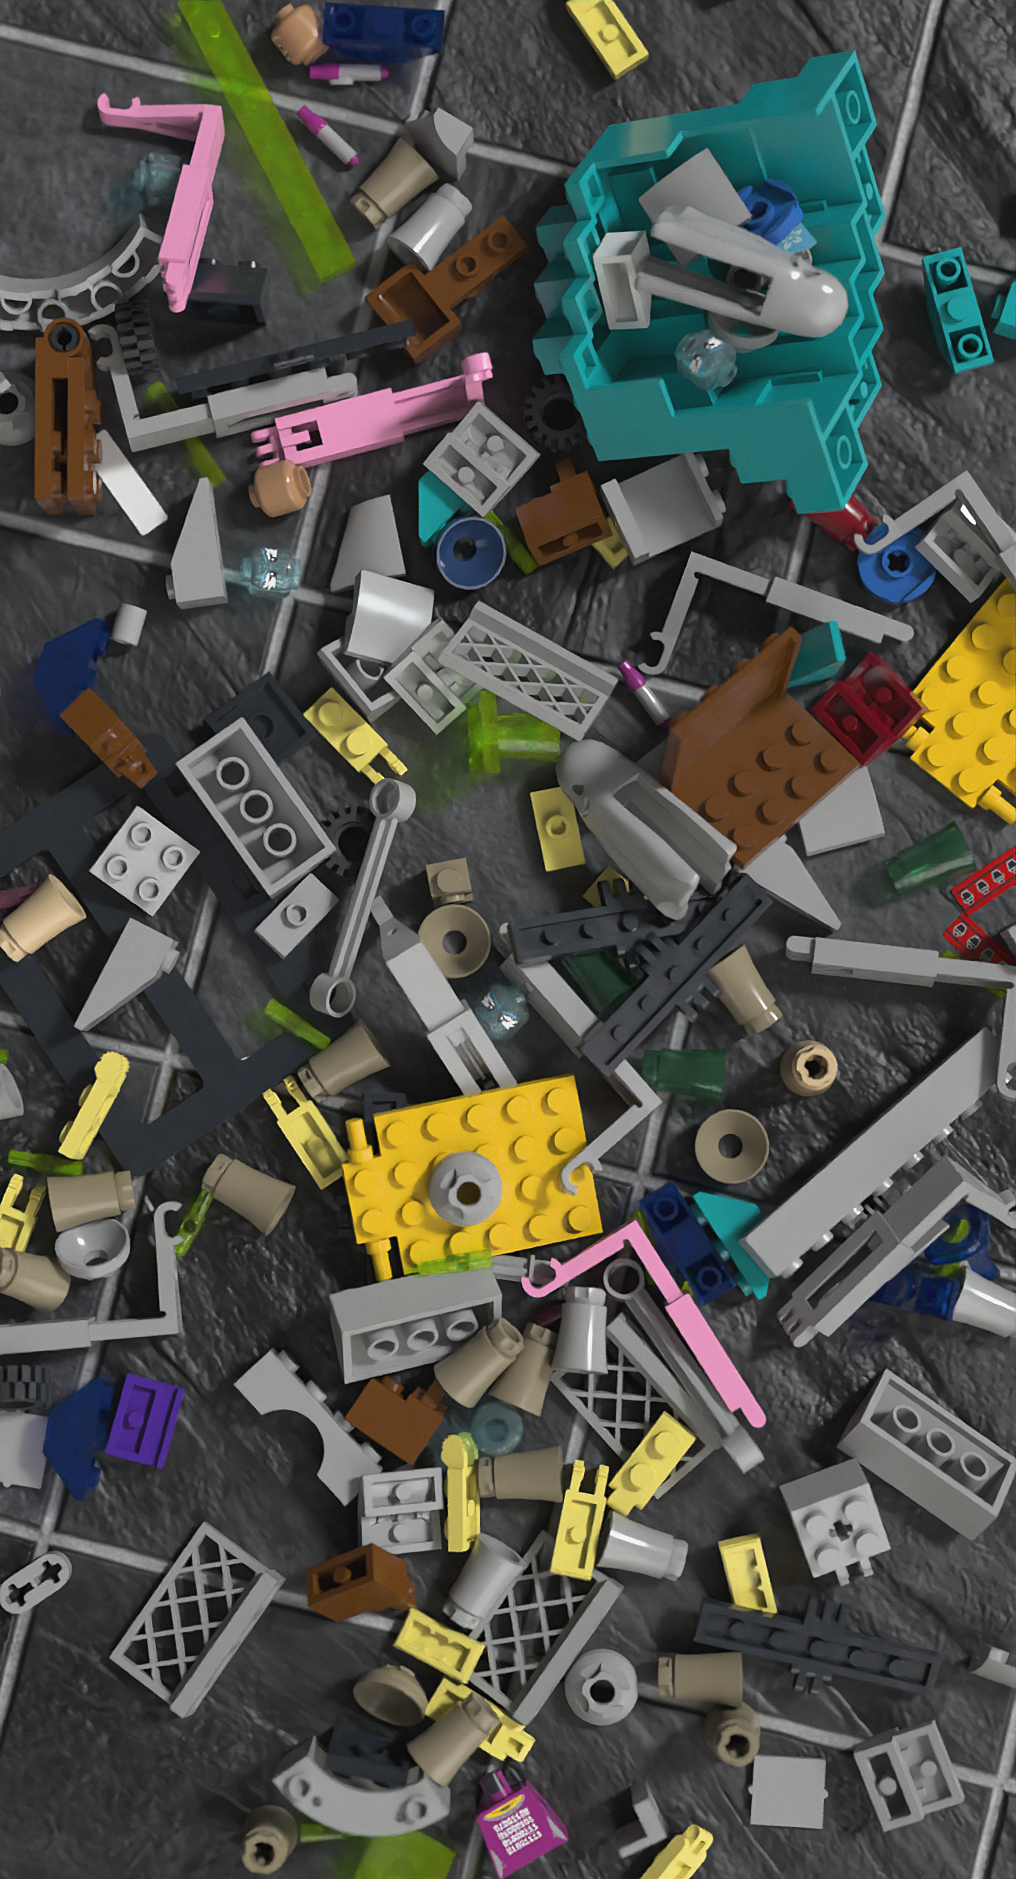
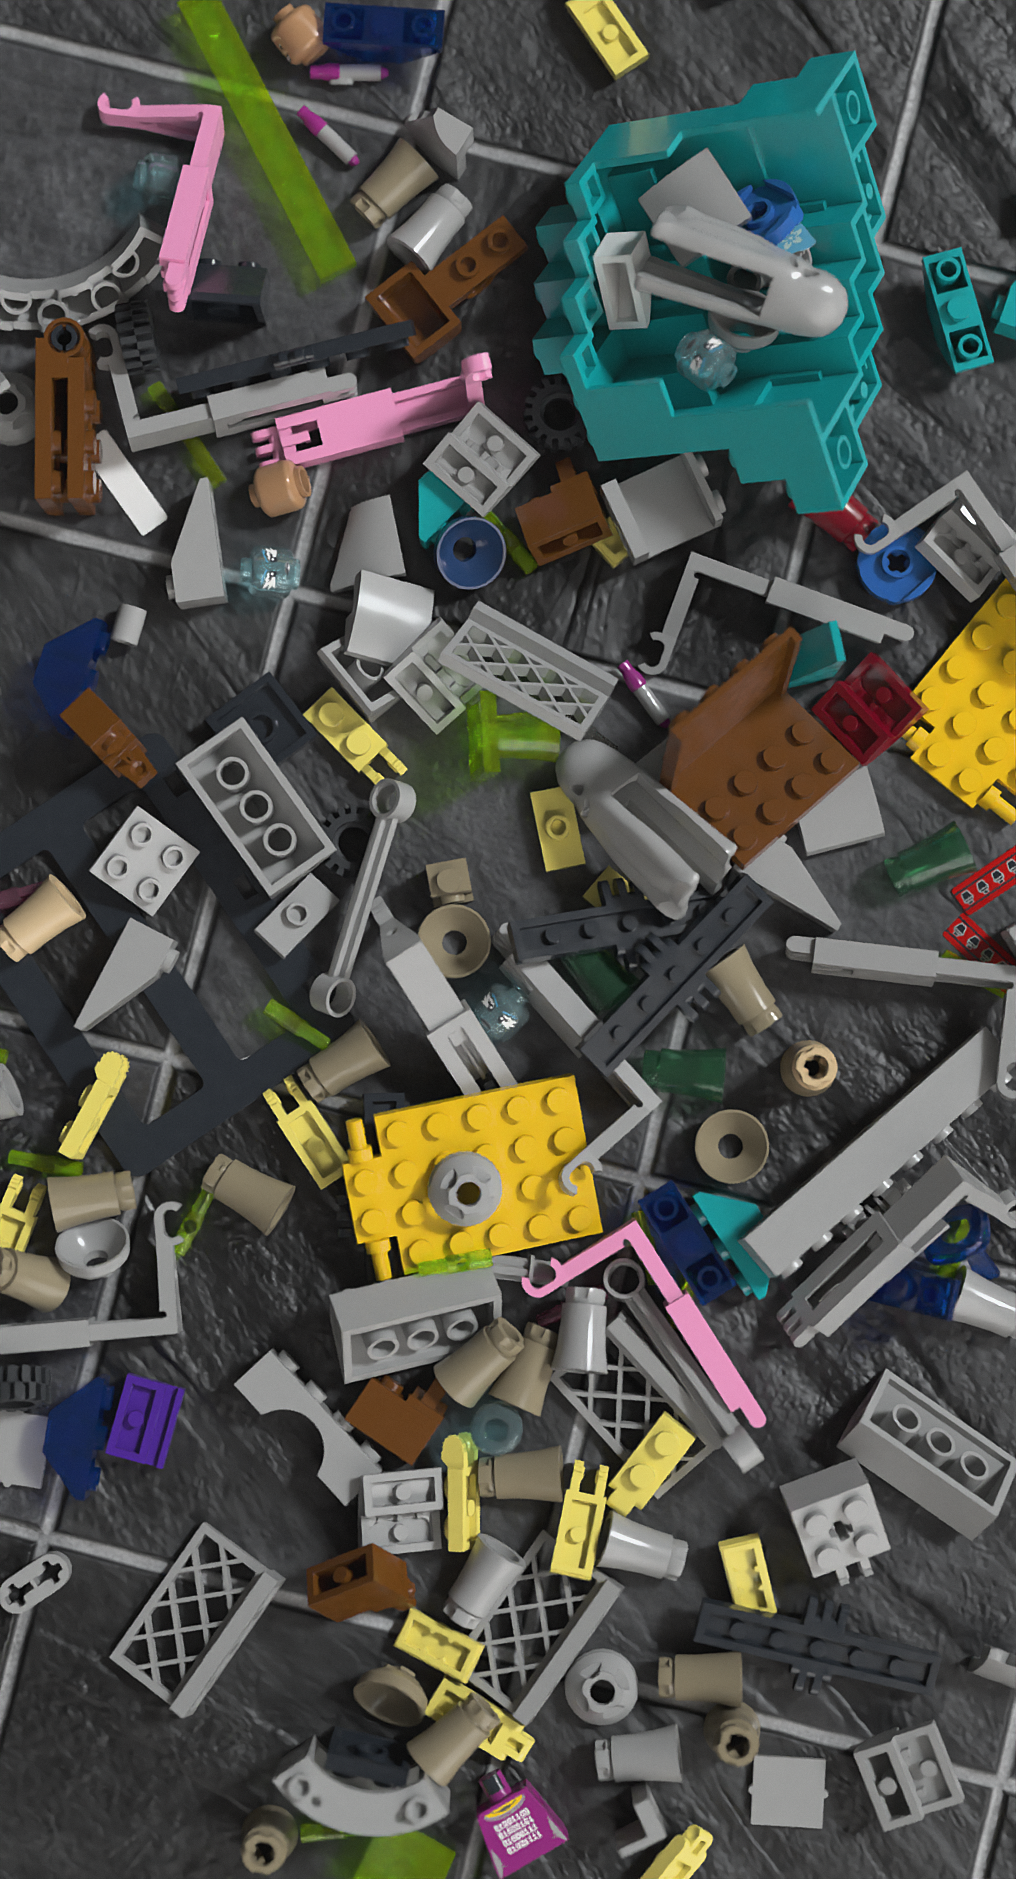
(641, 1756): none -> light grey plant

